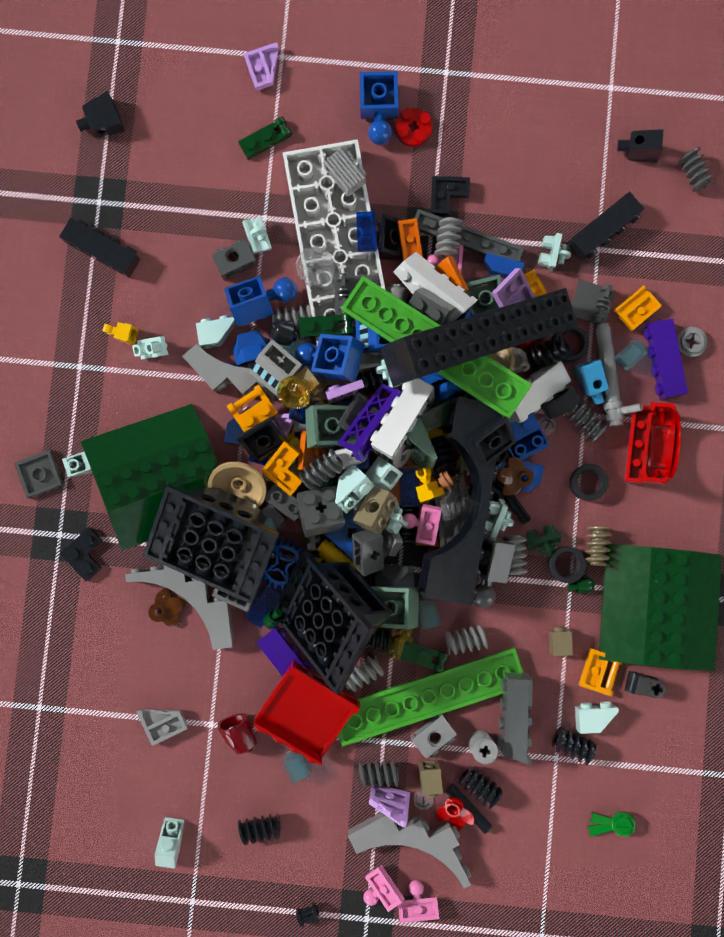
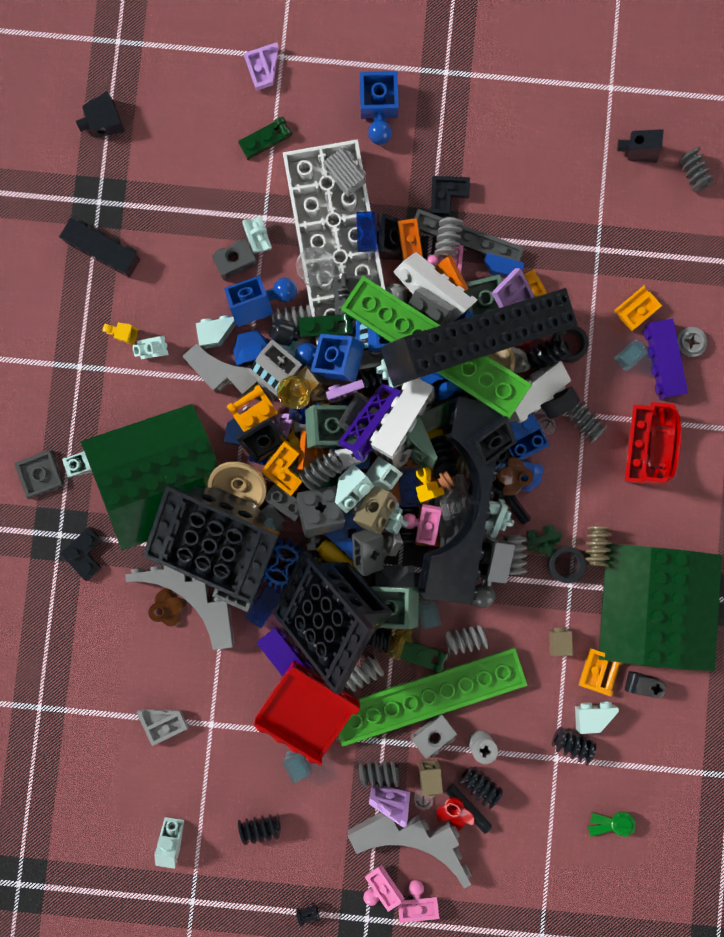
(241, 737): dark red helmet -> none
(272, 618): dark green cylinder -> none
(409, 117): red plate -> none
(515, 717): dark grey wedge -> none
(550, 260): light aqua hips -> none
(582, 586): dark green cylinder -> none
(592, 302): dark grey hinge -> none
(592, 380): dark azure torso -> none
(602, 477): black tyre -> none
(606, 225): black brick -> none
(613, 404): light grey cylinder -> none

